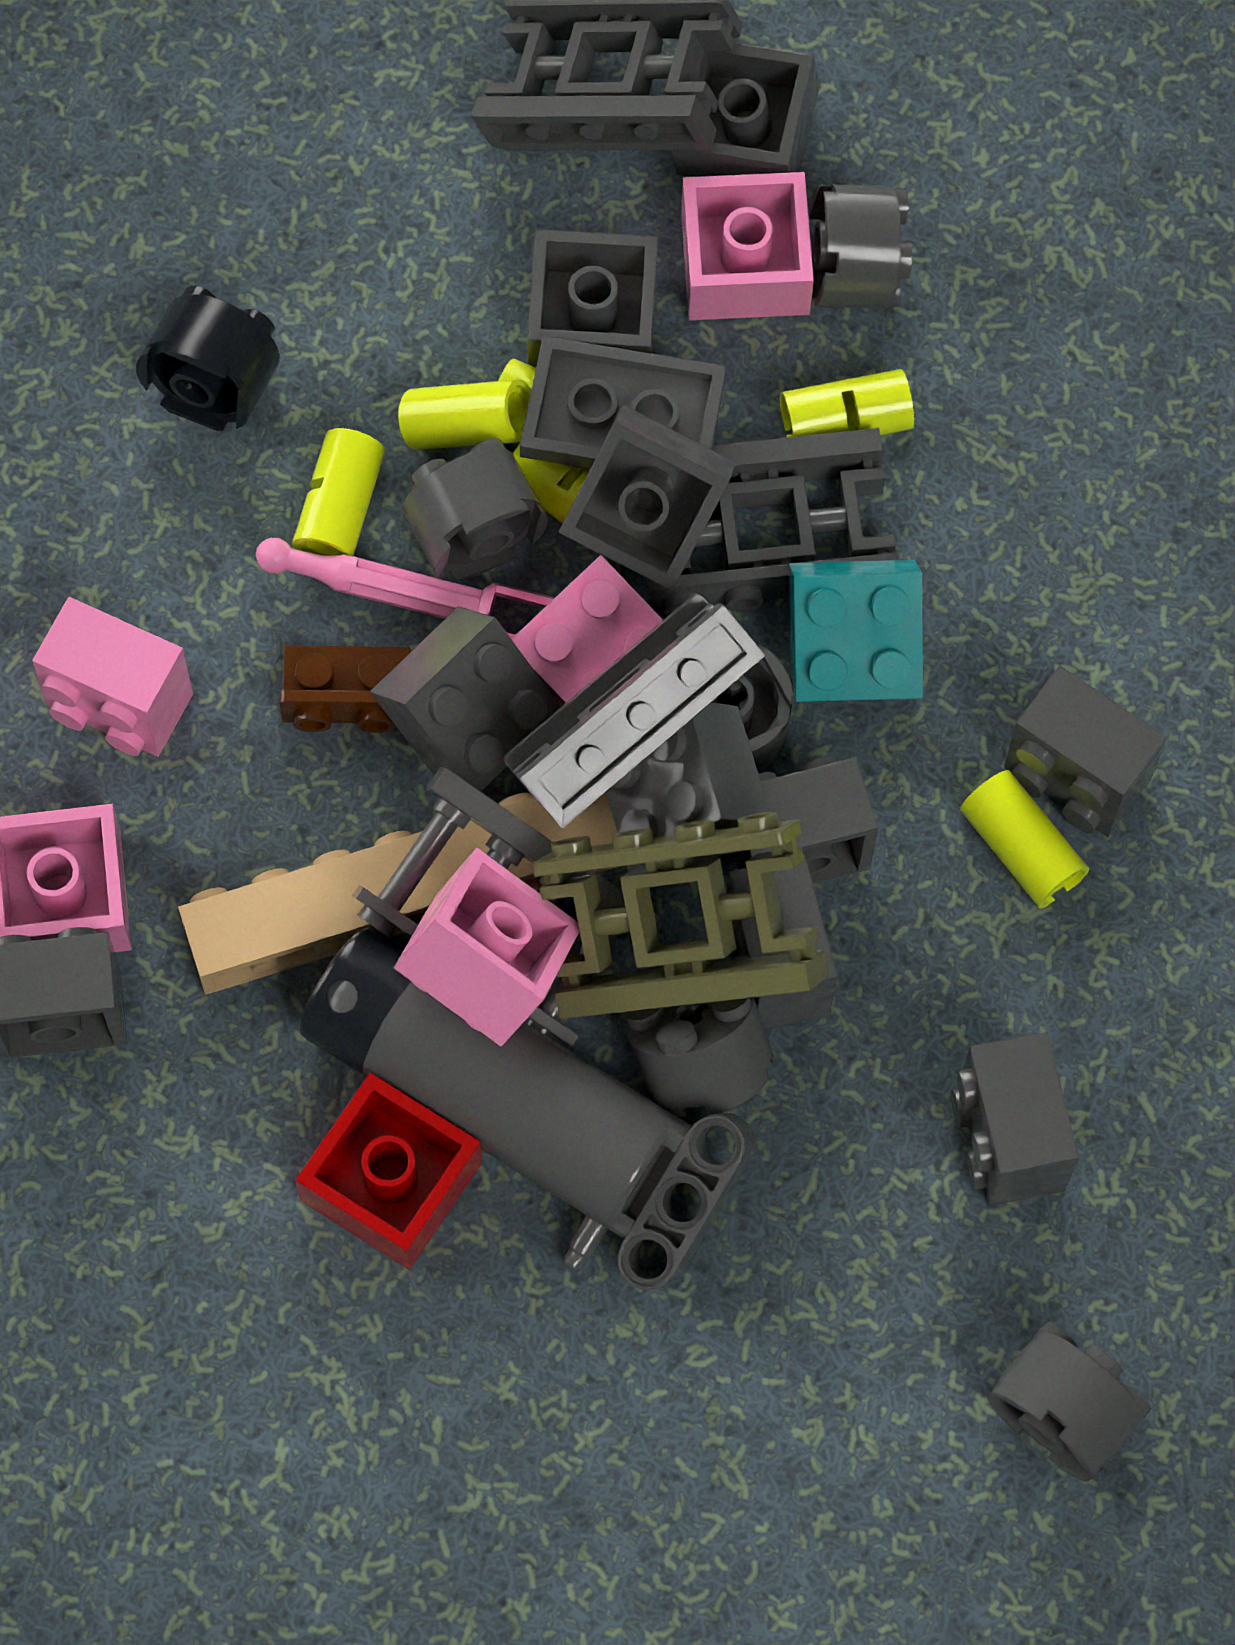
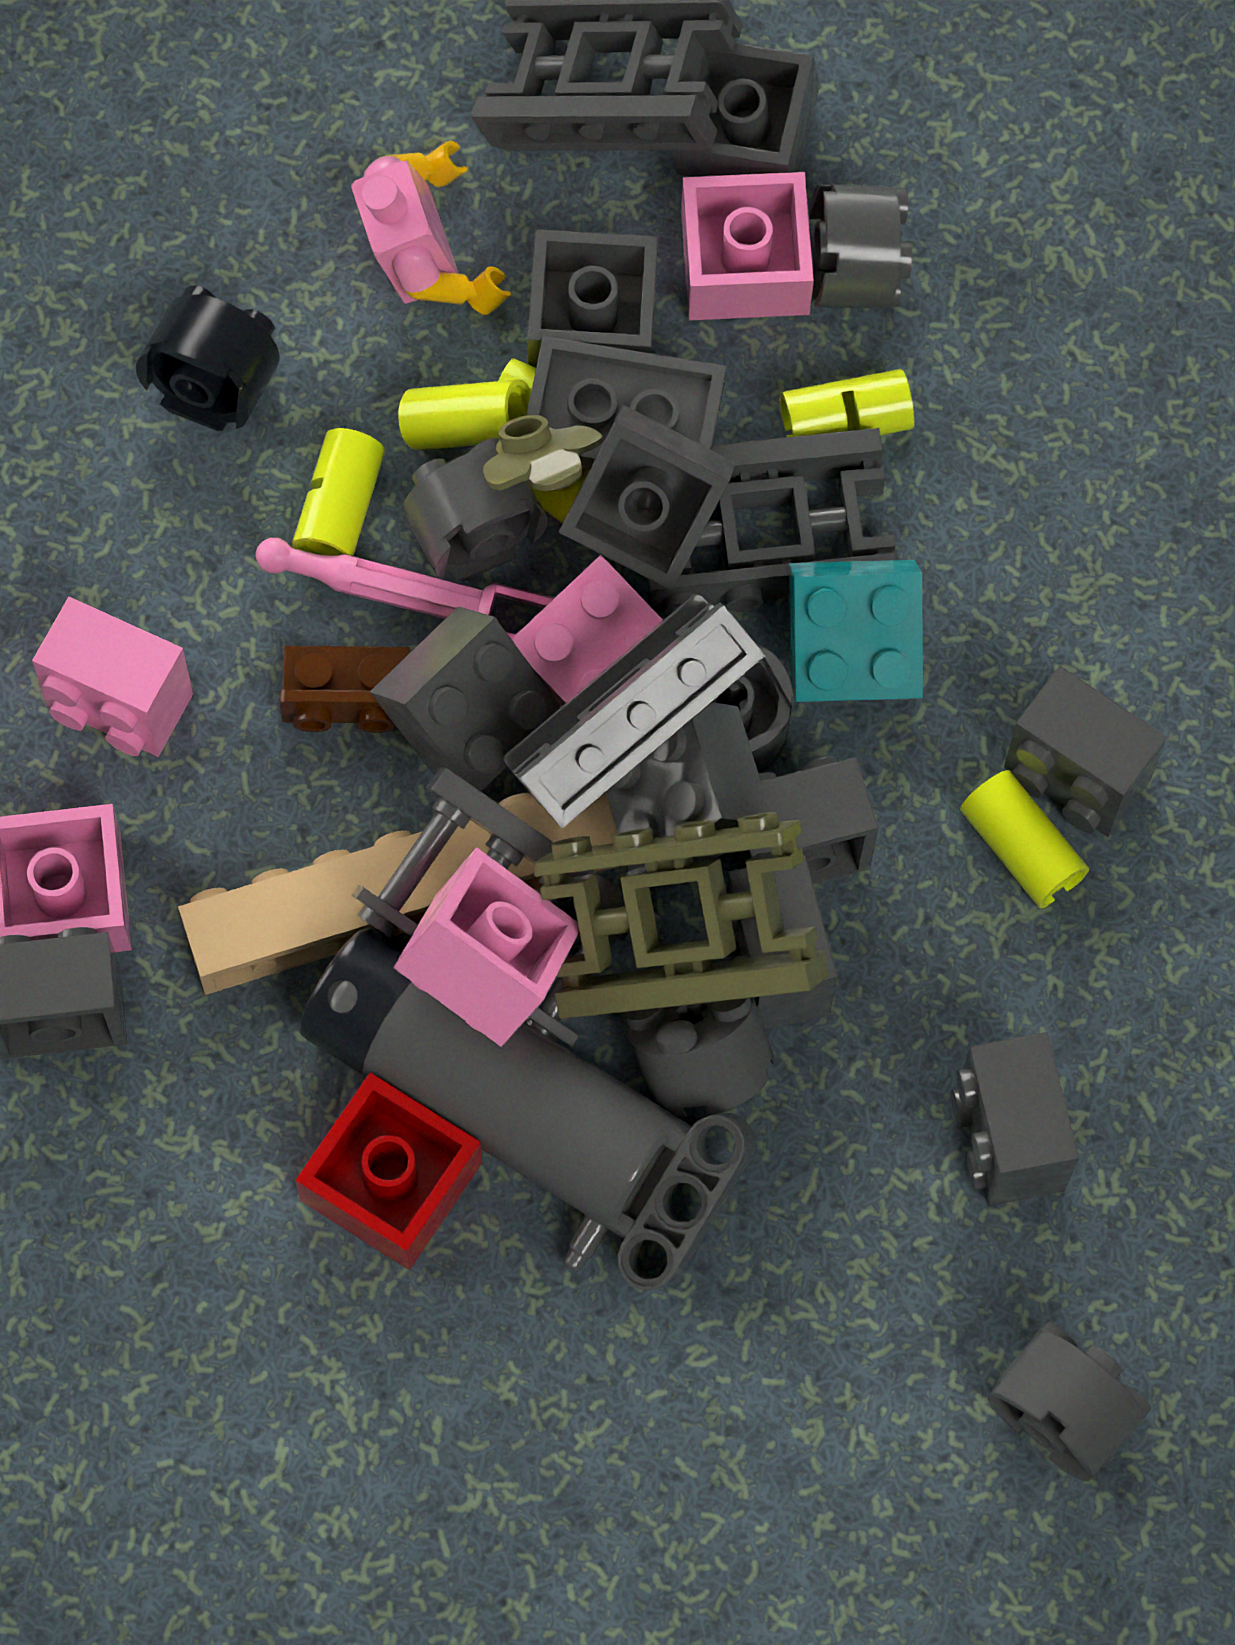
(410, 235): none -> bright pink torso
(539, 454): none -> olive plate

